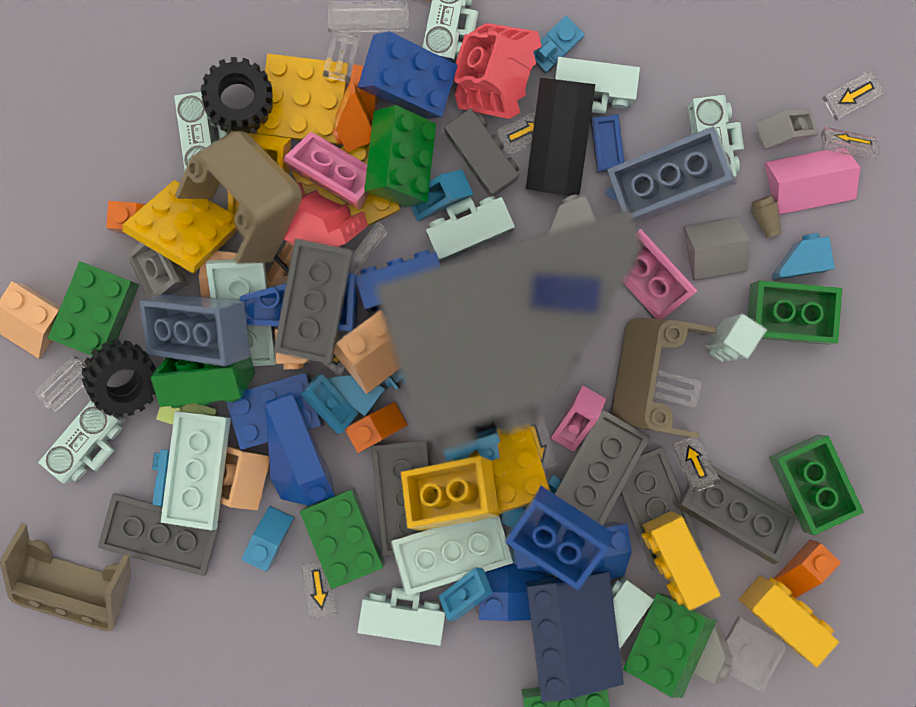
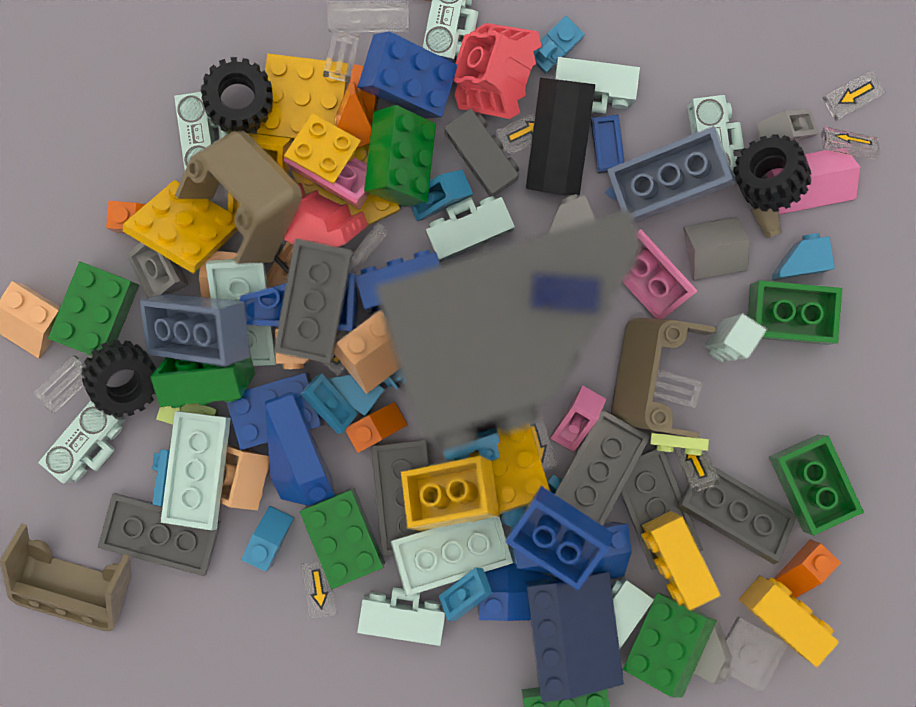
(322, 148): none -> yellow hinge
(668, 442): none -> yellowish green plate
(764, 157): none -> black tyre

